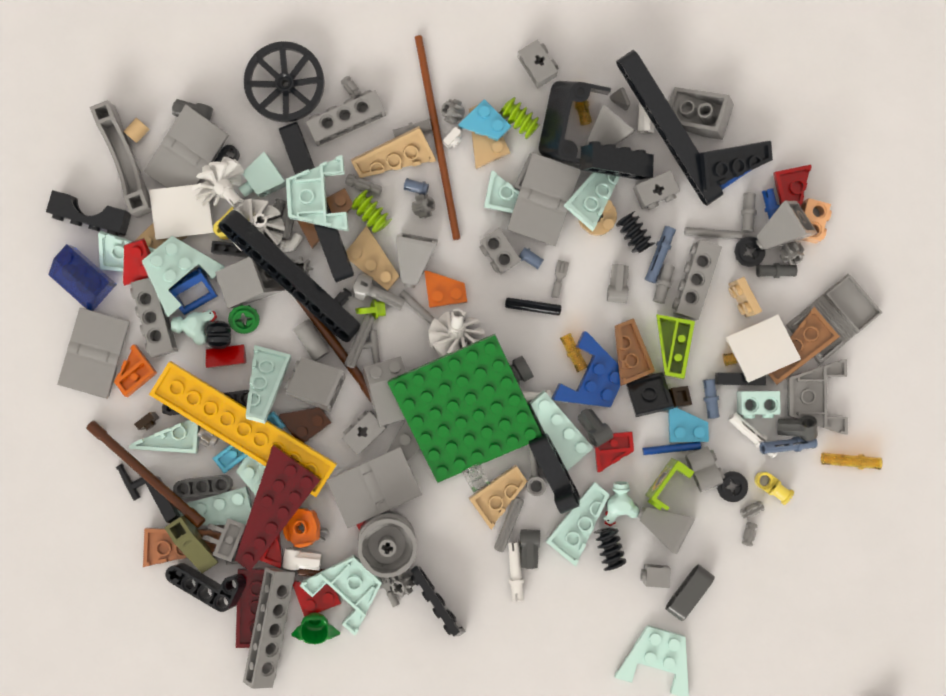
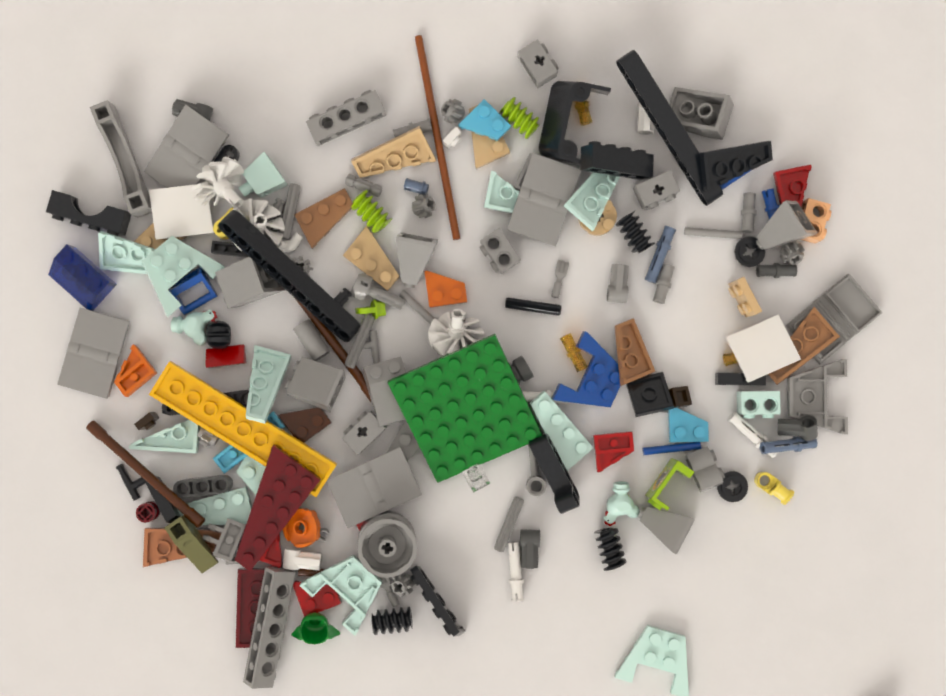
(133, 255): red wing -> none
(136, 130): tan beam -> none
(152, 512): none -> dark red wheel
(167, 343): light grey brick -> none
(176, 576): black beam -> none
(238, 325): green gear -> none
(281, 78): black wheel -> none
(308, 196): light aqua wing -> none
(329, 237): black beam -> none
(351, 87): light grey piece -> none
(392, 621): none -> black piece
(496, 496): tan wing -> none
(531, 258): sand blue pin -> none
(574, 530): light aqua wing -> none
(597, 431): dark grey piece -> none
(609, 128): light grey slope -> none
(620, 98): light grey slope -> none
(656, 575): light grey brick -> none
(675, 344): lime wedge -> none
(690, 592): dark grey beam -> none
(710, 253): light grey brick -> none
(711, 398): sand blue pin -> none
(749, 534): light grey piece -> none
(752, 510): light grey piece -> none
(852, 461): clear yellow pin -> none

